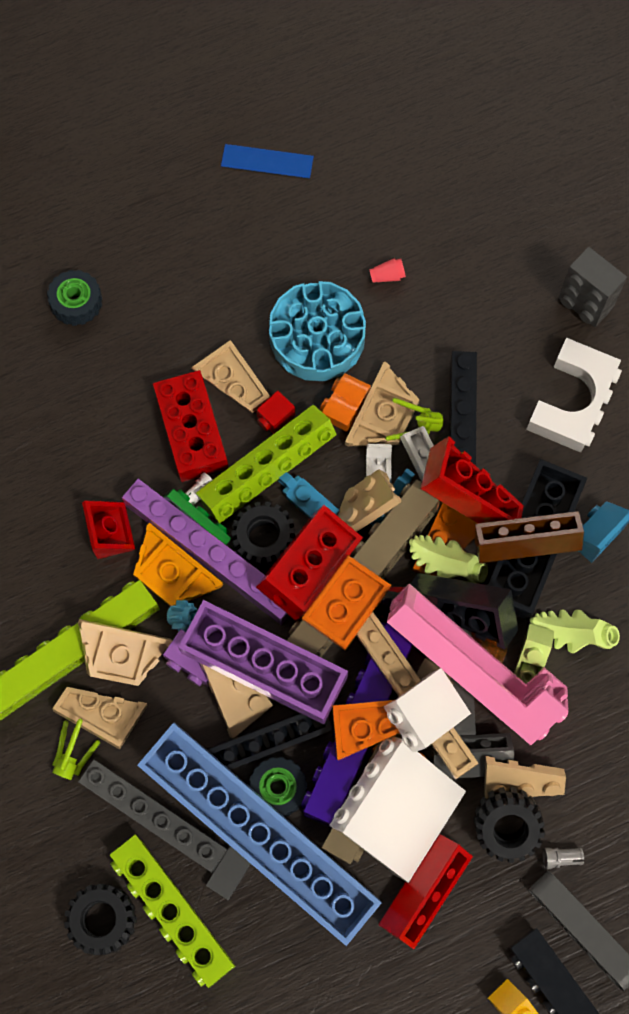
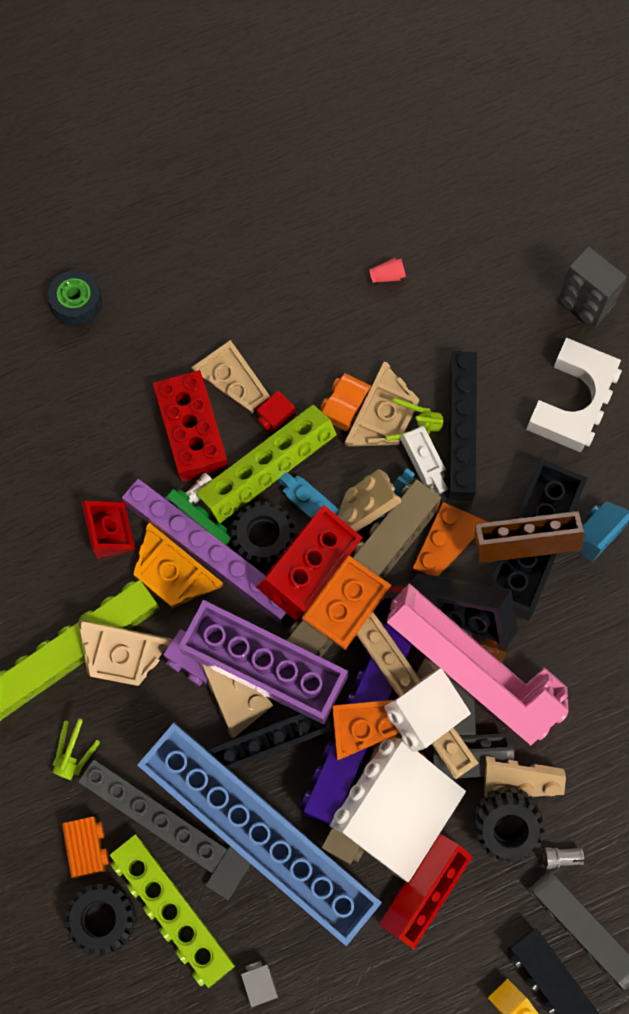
(85, 847): none -> orange brick
(101, 715): tan wing -> none
(181, 615): medium azure gear -> none
(259, 984): none -> light grey brick
(267, 161): blue sticker -> none
(285, 772): wheel -> none
(296, 329): medium azure brick -> none
(378, 457): white bracket -> none
(447, 560): yellowish green plant -> none
(465, 487): red wedge -> none
(533, 652): yellowish green slope -> none
(577, 630): yellowish green plant -> none

